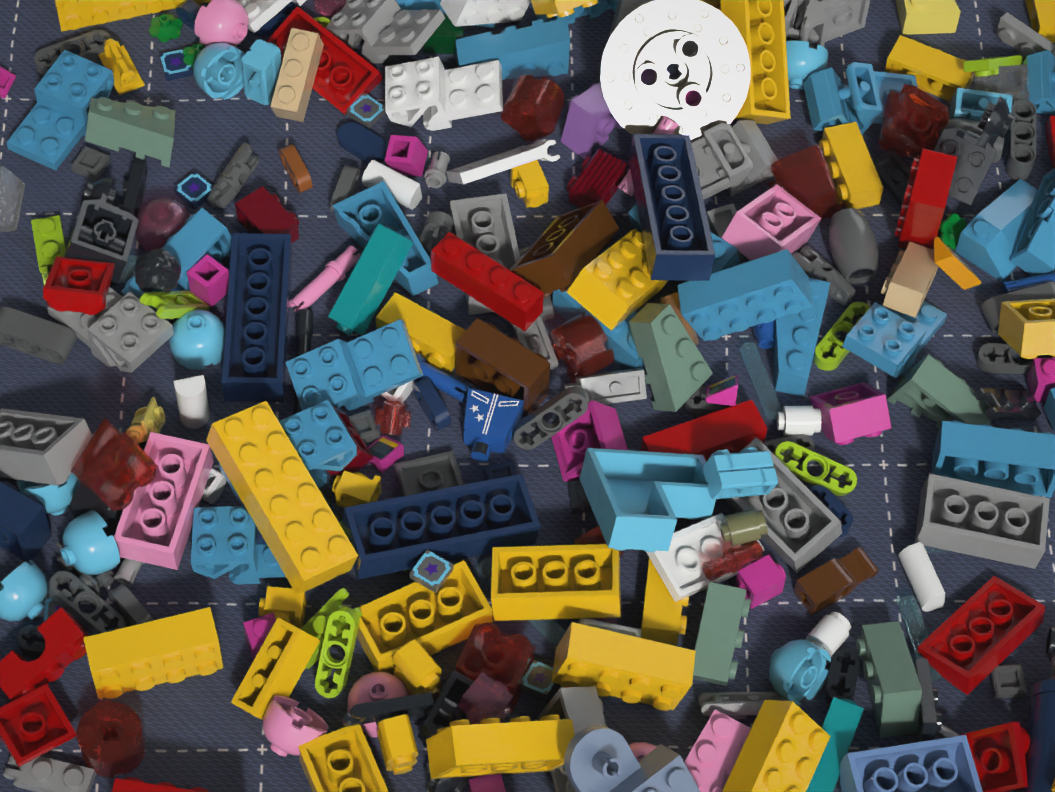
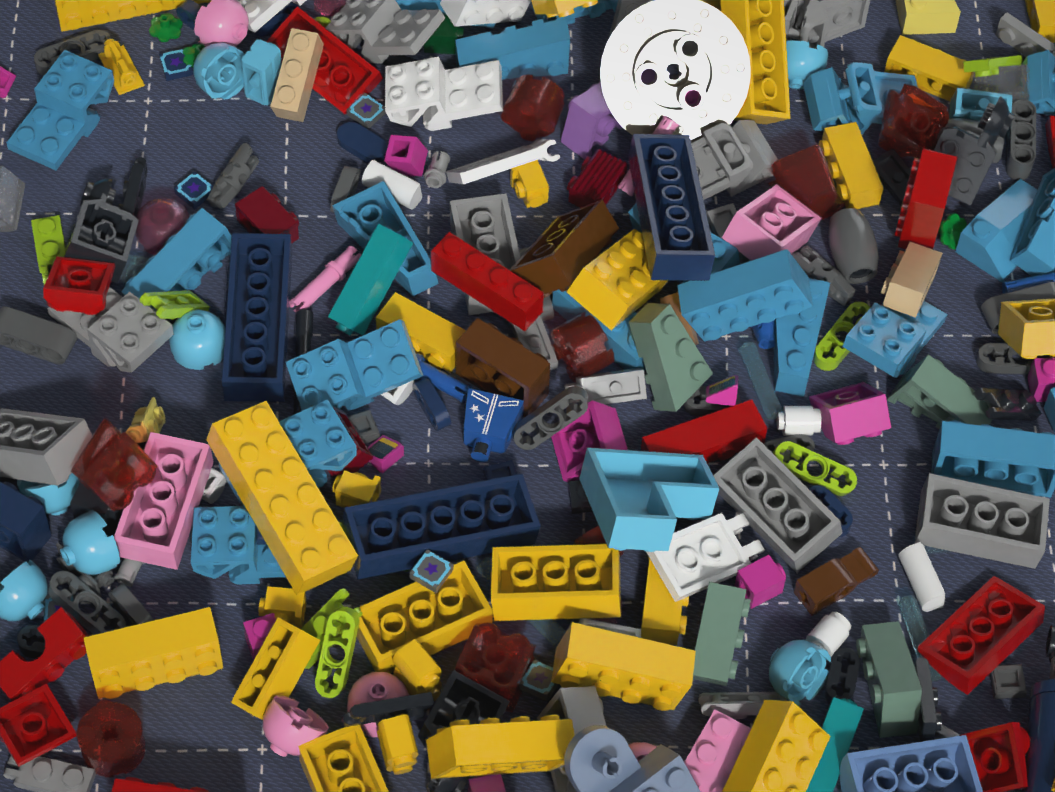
(90, 163): dark grey tile -> none
(131, 127): sand green wedge -> none
(157, 270): black piece -> none
(192, 401): white brick -> none
(208, 280): dark pink brick -> none
(295, 168): dark orange beam -> none
(392, 417): clear red gear -> none
(428, 473): dark grey tile -> none
(435, 229): dark grey beam -> none
(485, 700): clear pink brick -> none
(732, 560): clear red pin -> none
(740, 473): medium azure brick -> none
(743, 527): olive brick -> none
(954, 265): light orange slope -> none

